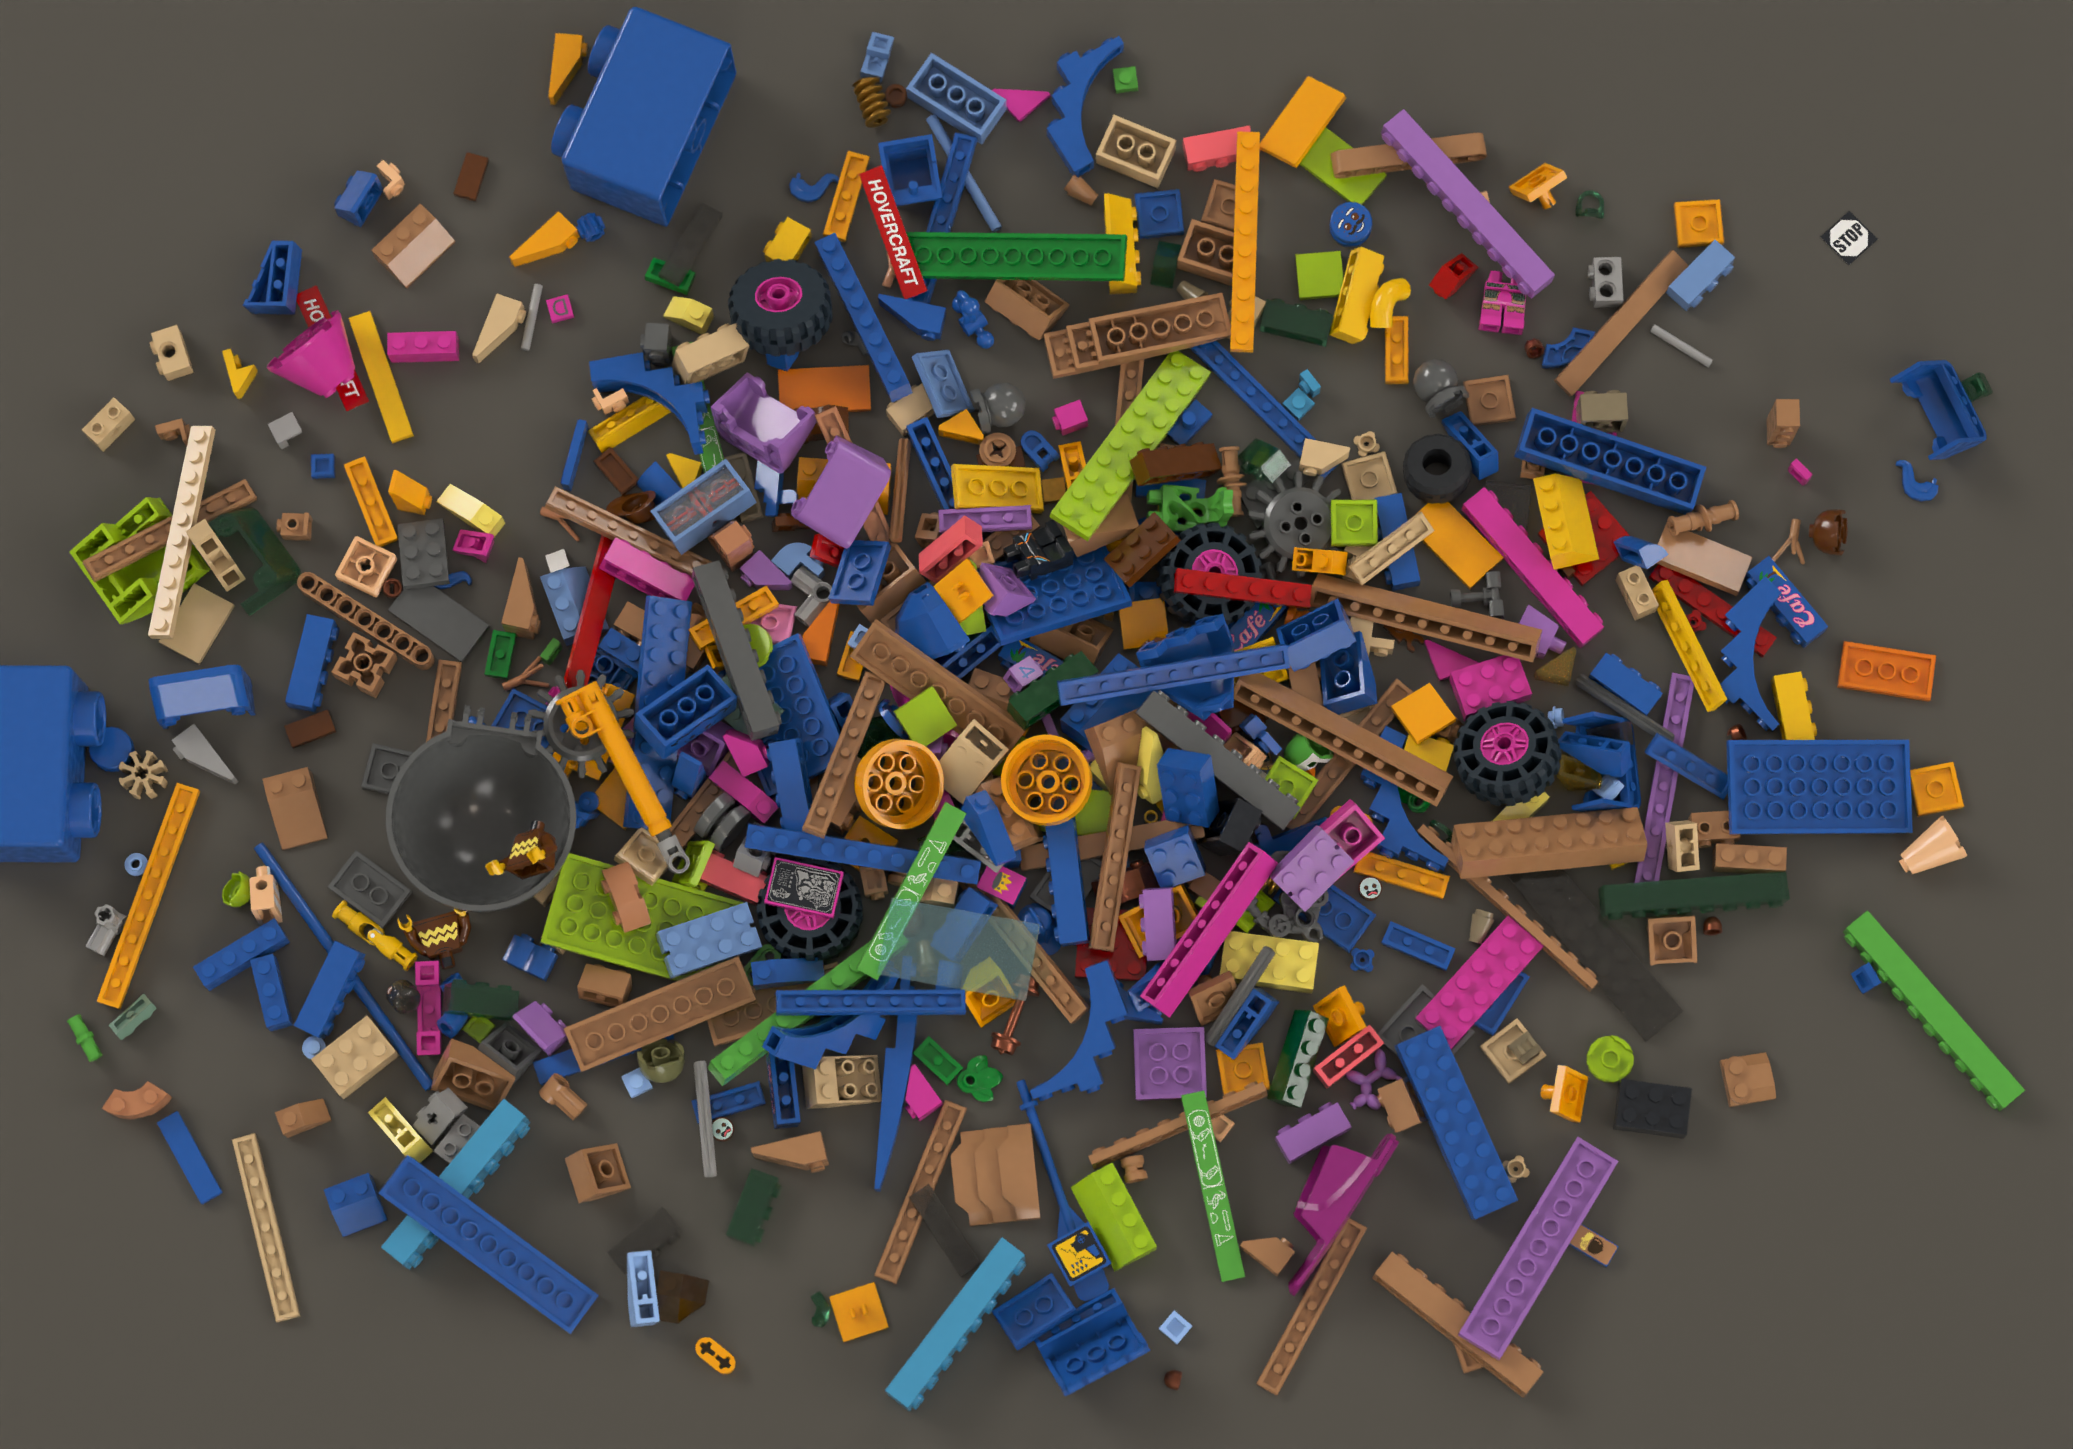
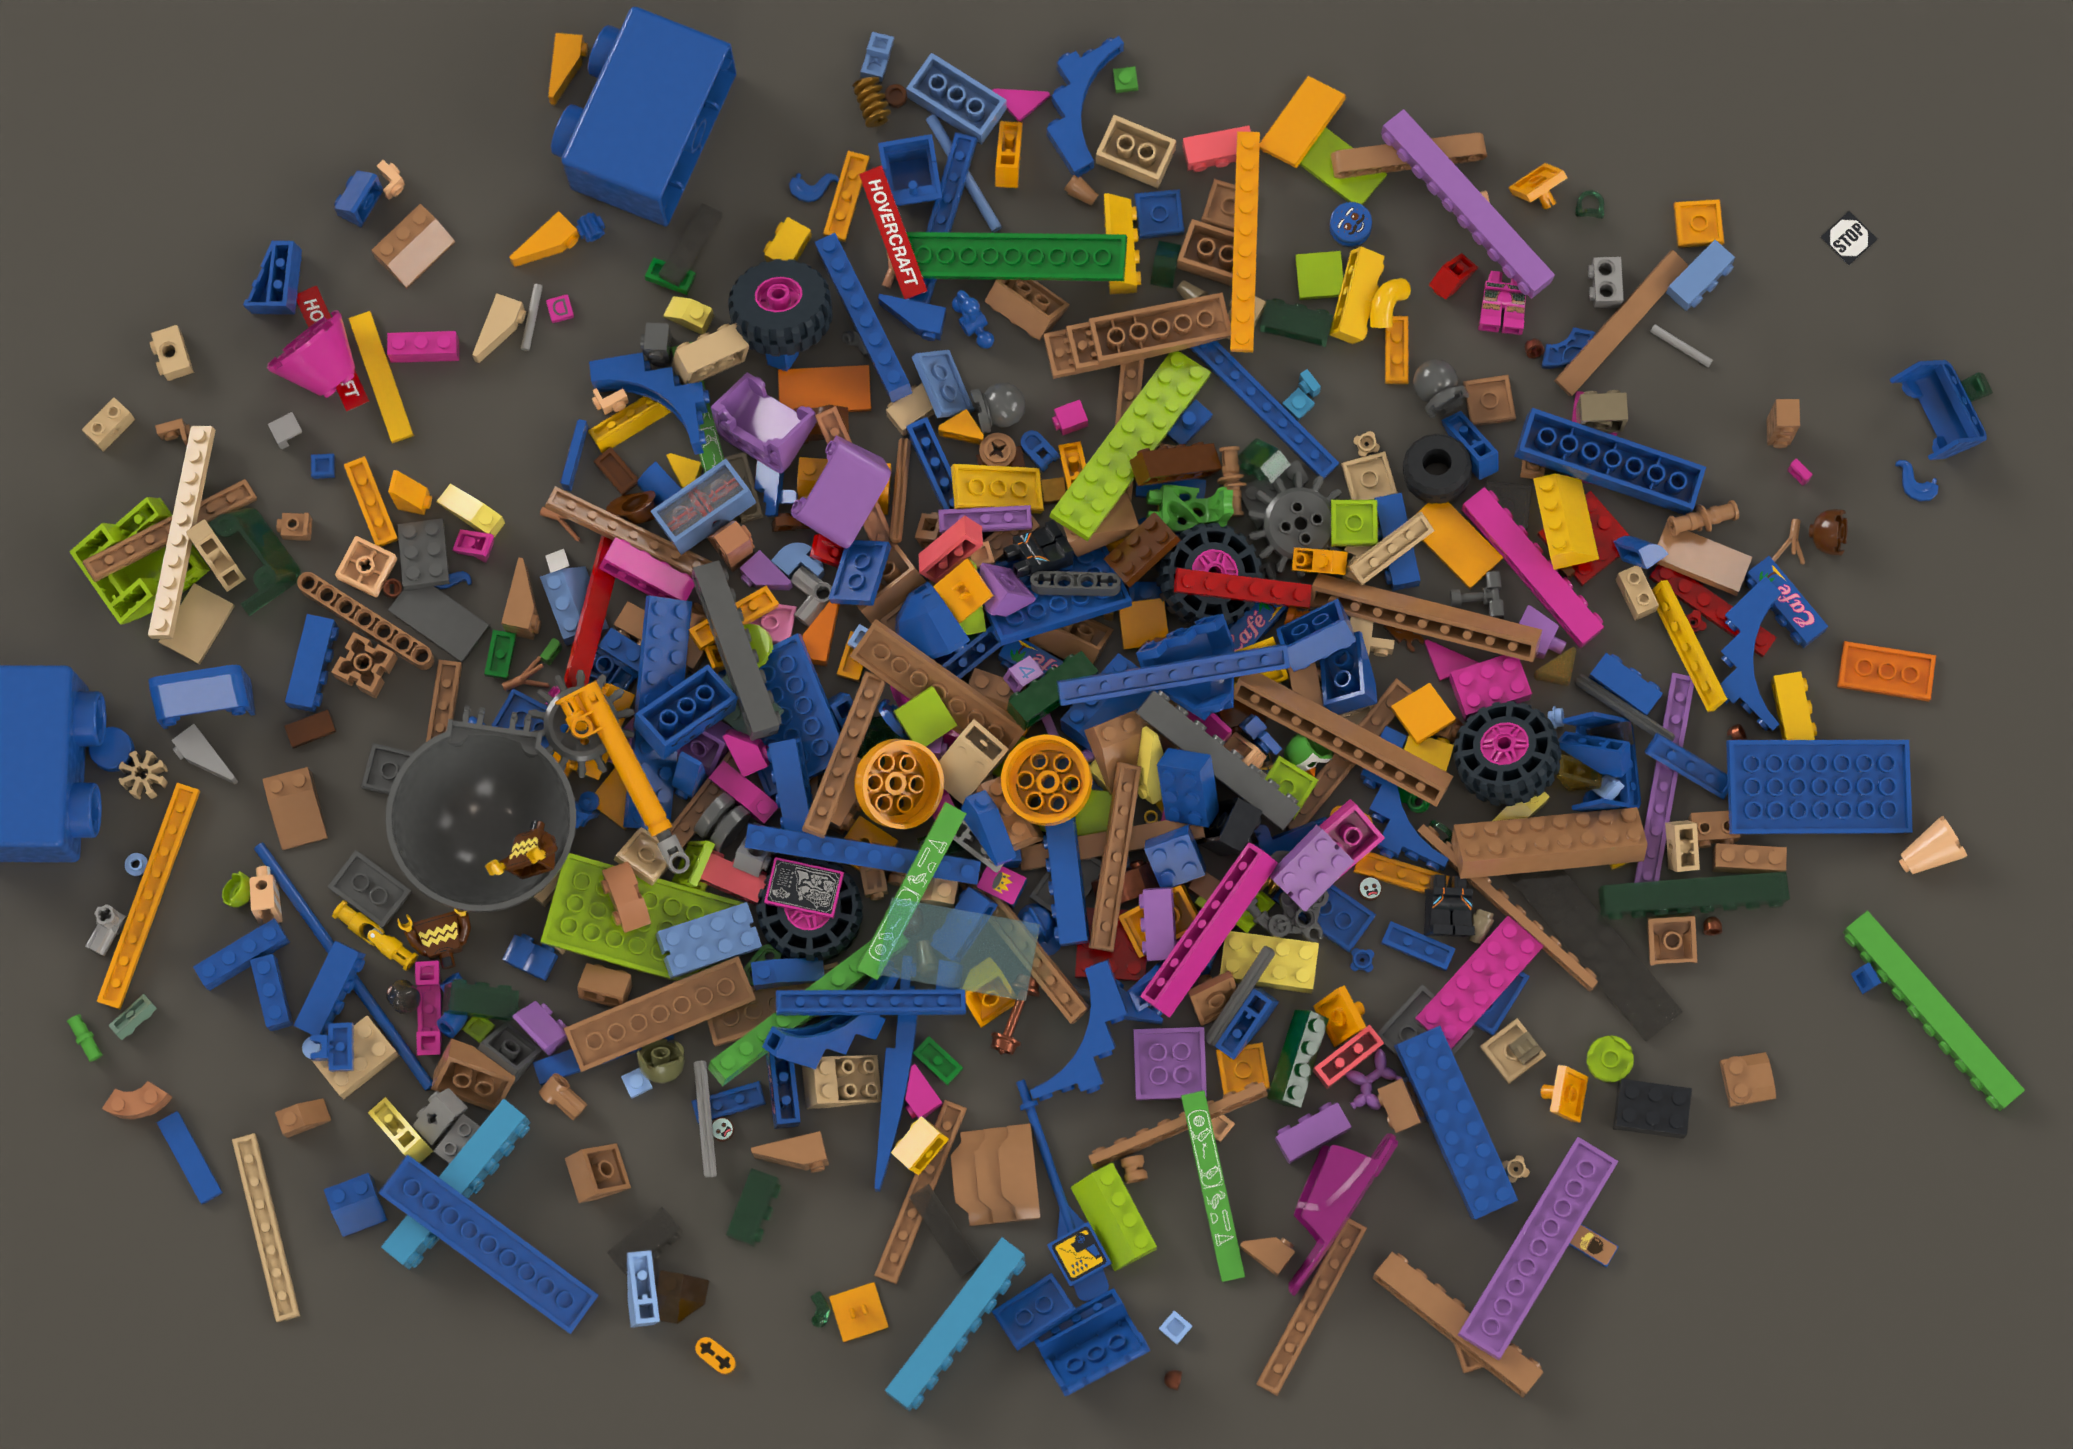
(239, 377): yellow slope -> none
(336, 1047): none -> blue plate
(471, 176): reddish brown tile -> none
(919, 1145): none -> yellow brick
(983, 1079): green plate -> none
(1008, 154): none -> light orange slope
(1075, 586): none -> dark grey beam
(1321, 456): tan slope -> none
(1448, 909): none -> black hips
(1935, 789): light orange tile -> none

